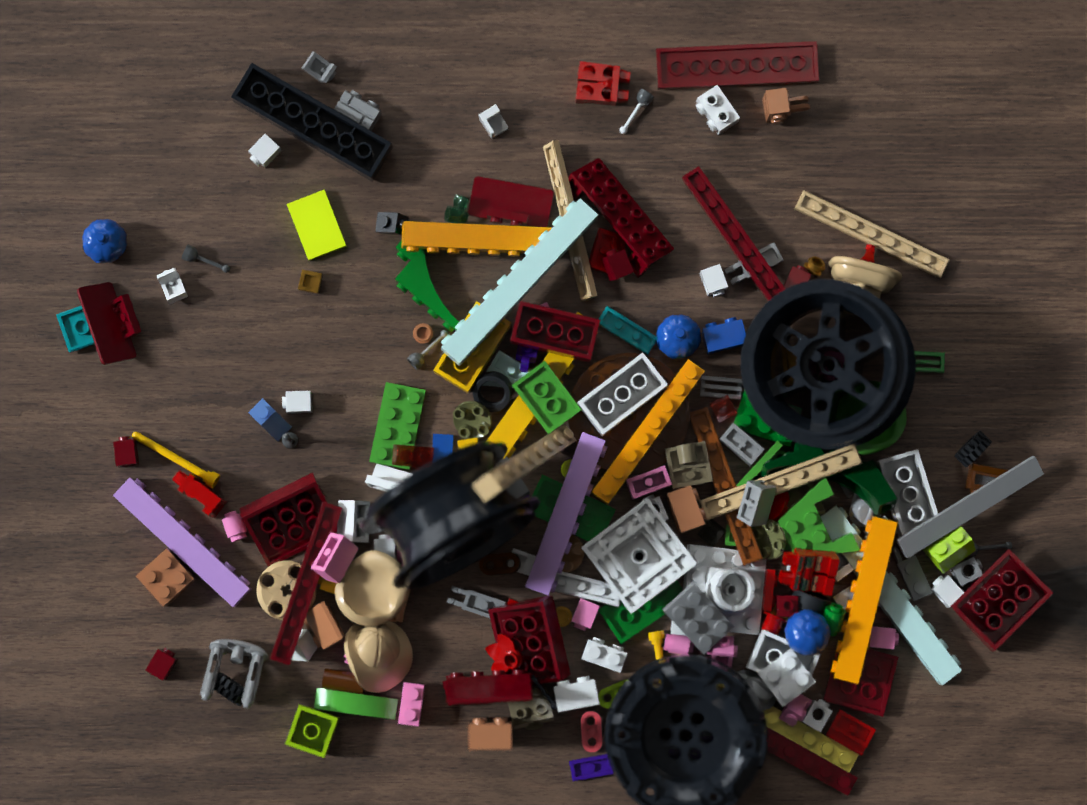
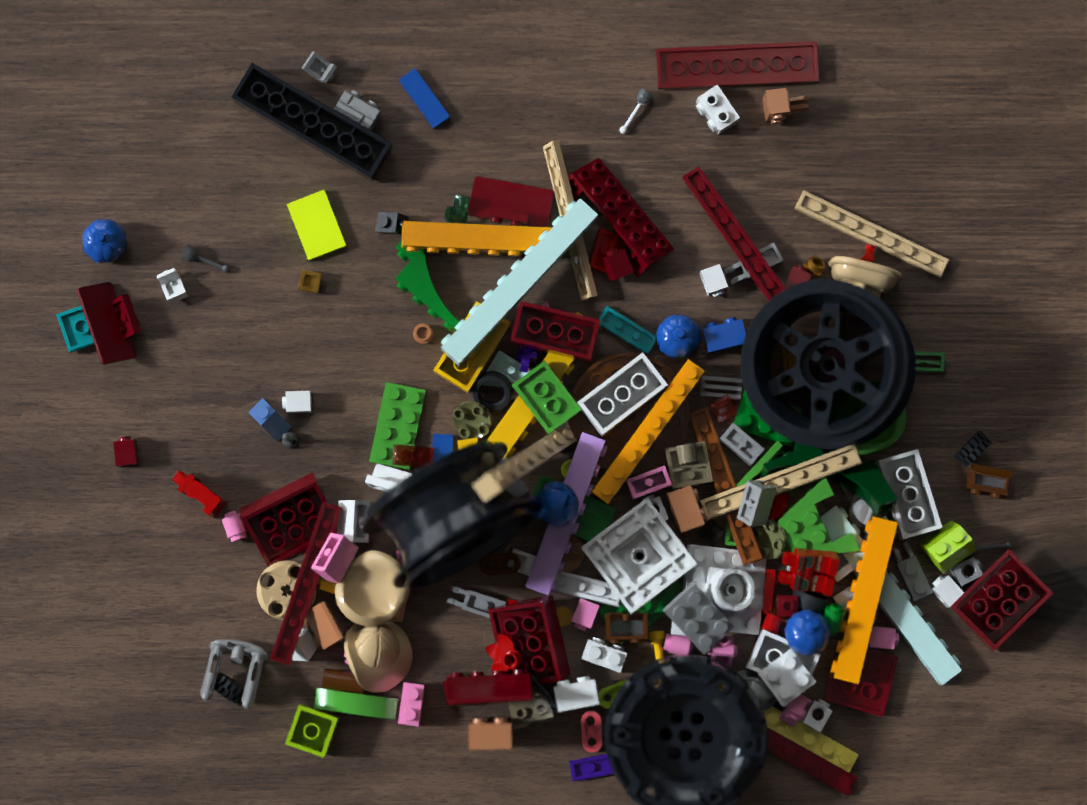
(162, 663): dark red brick -> none
(166, 577): nougat brick -> none
(182, 542): lavender brick -> none
(210, 478): yellow piece -> none
(264, 151): white brick -> none
(386, 545): white brick -> none
(417, 359): hinge -> none
(424, 98): none -> blue tile
(493, 121): white panel -> none
(557, 504): none -> blue piece
(600, 83): red hips -> none
(626, 626): none -> reddish brown window
(850, 732): red plate -> none
(970, 506): light grey tile -> none

